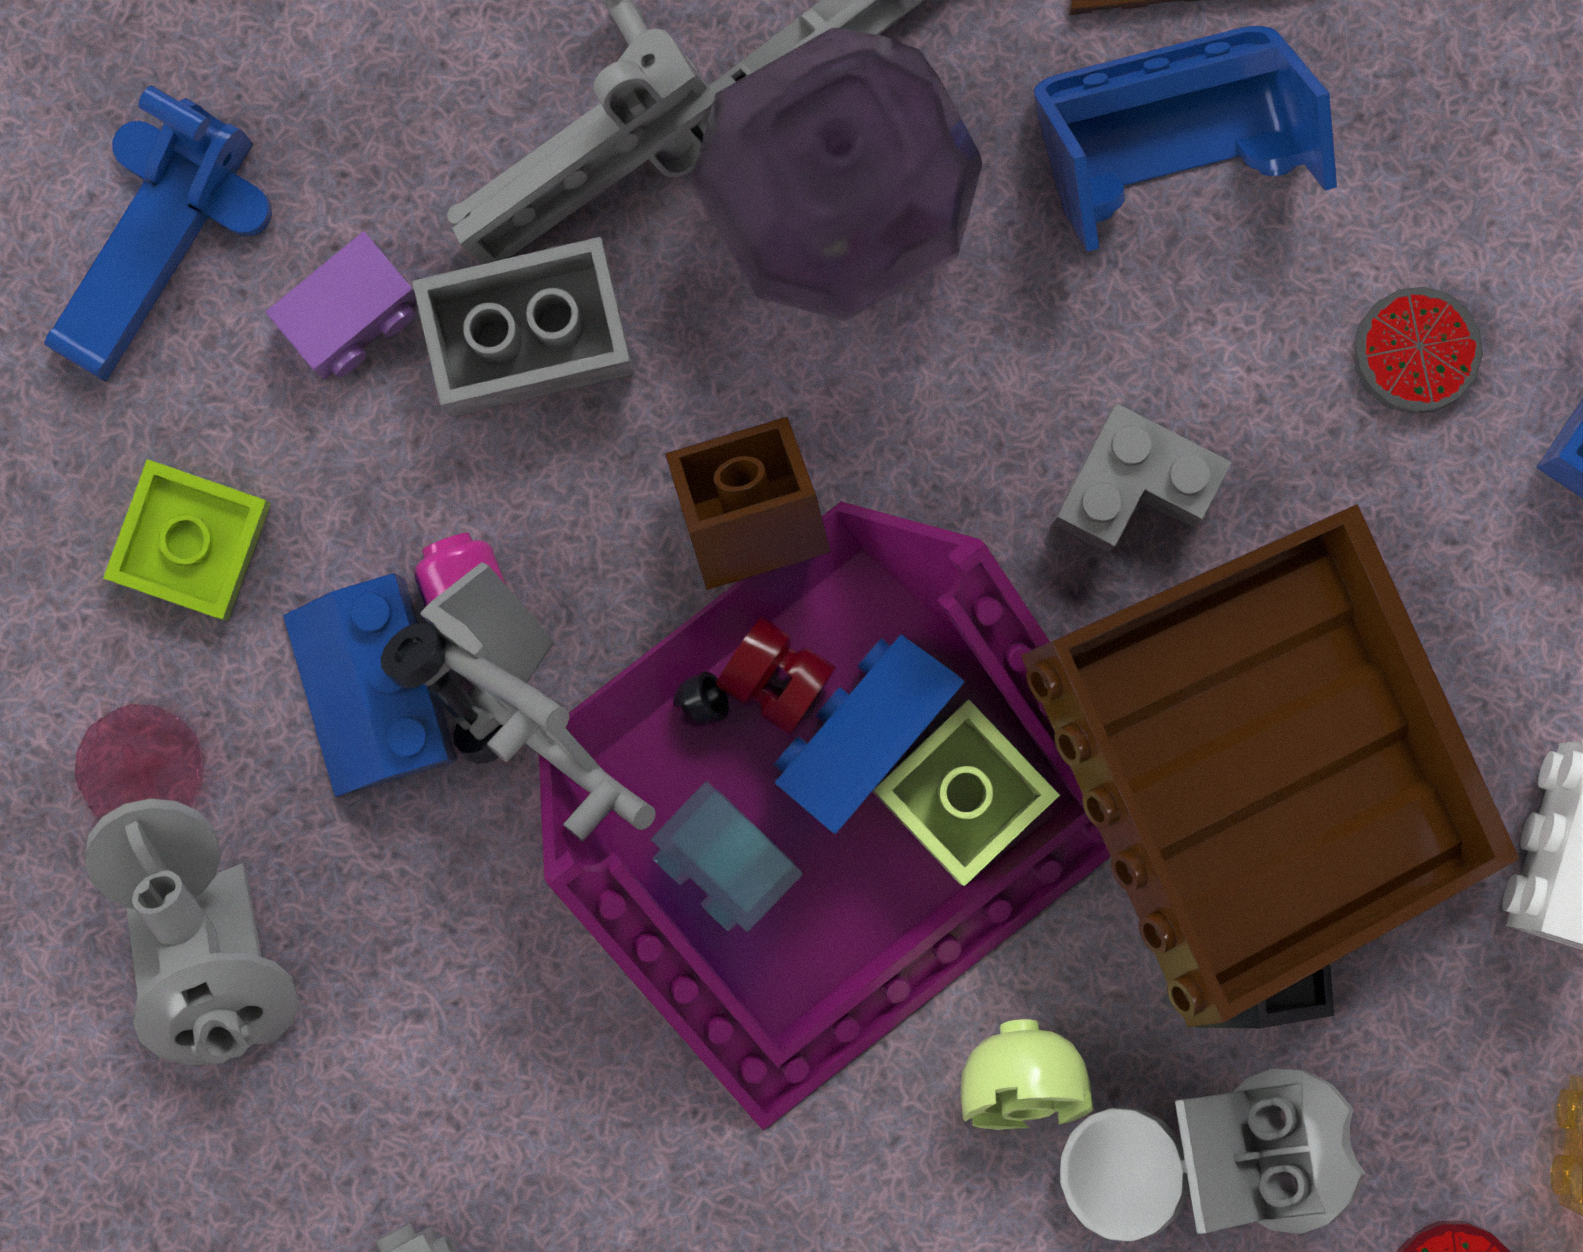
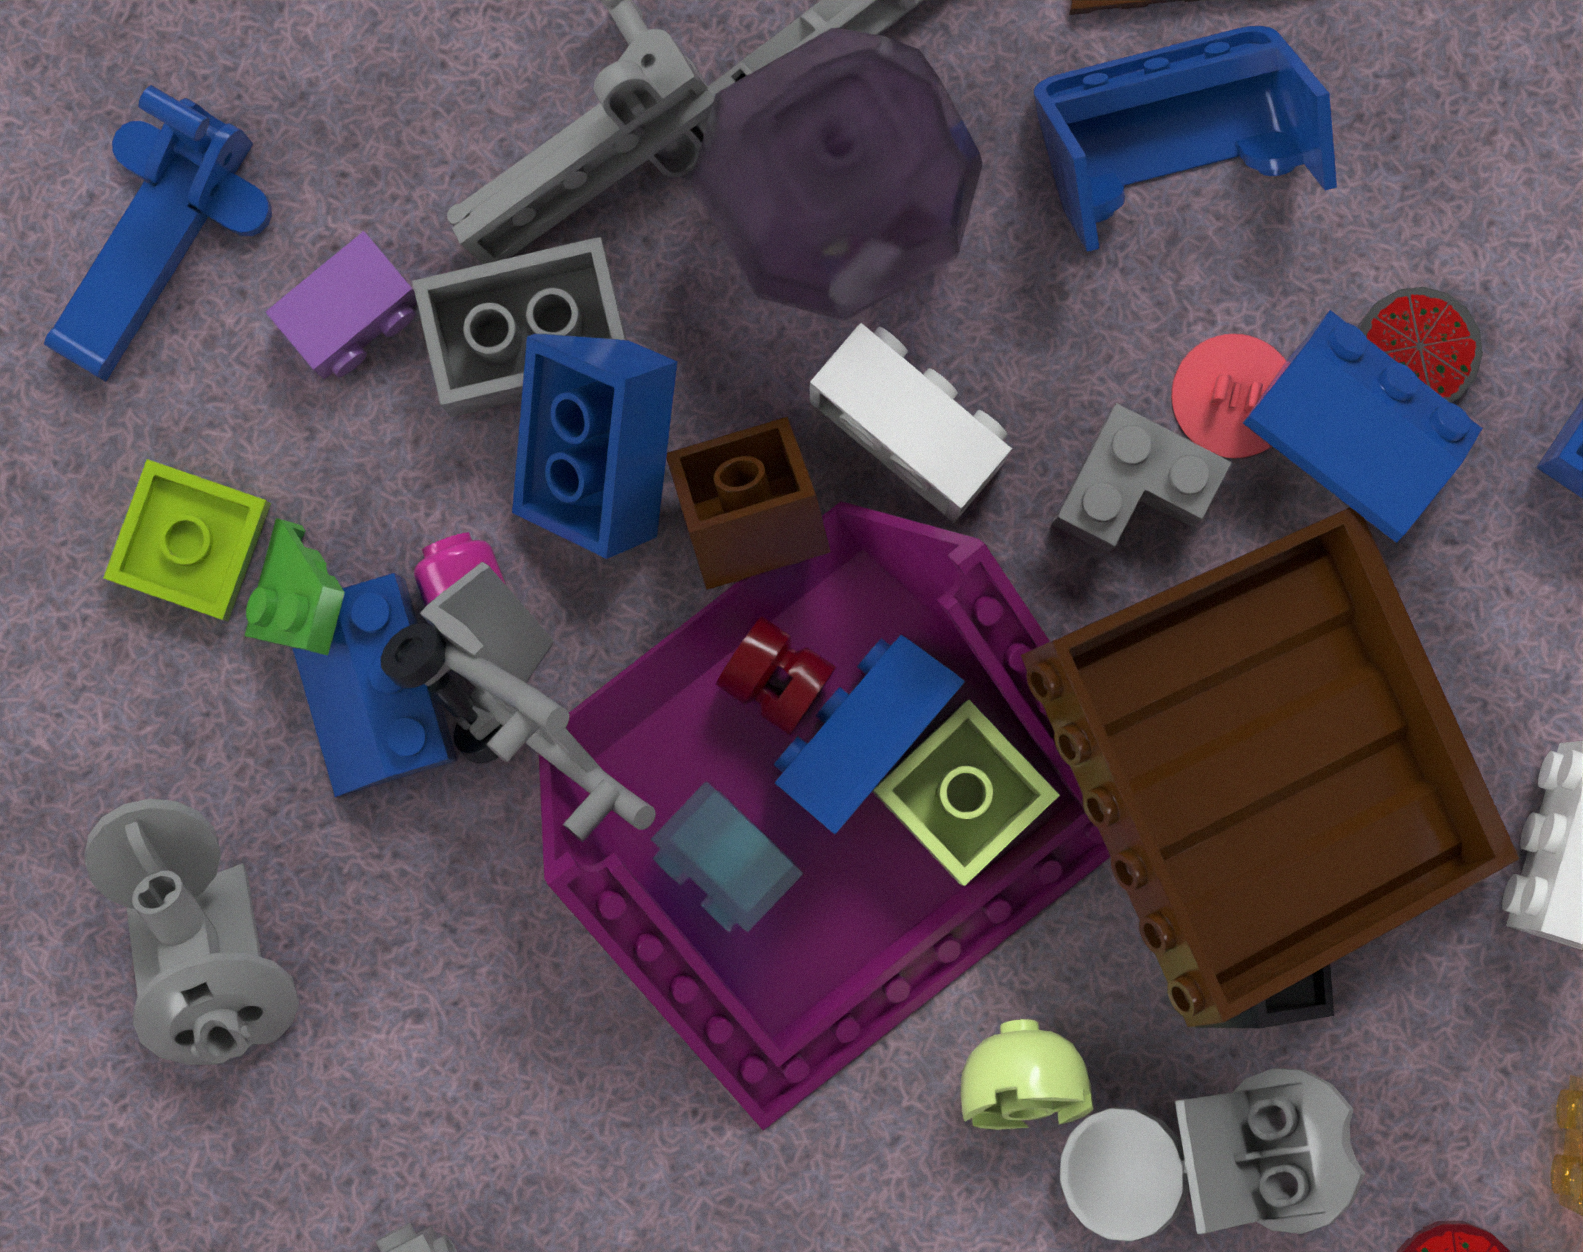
(138, 757): clear pink tile -> none
(295, 595): none -> bright green wing
(593, 440): none -> blue slope
(701, 700): black hinge -> none
(909, 420): none -> white brick
(1218, 390): none -> coral piece
(1363, 426): none -> blue slope

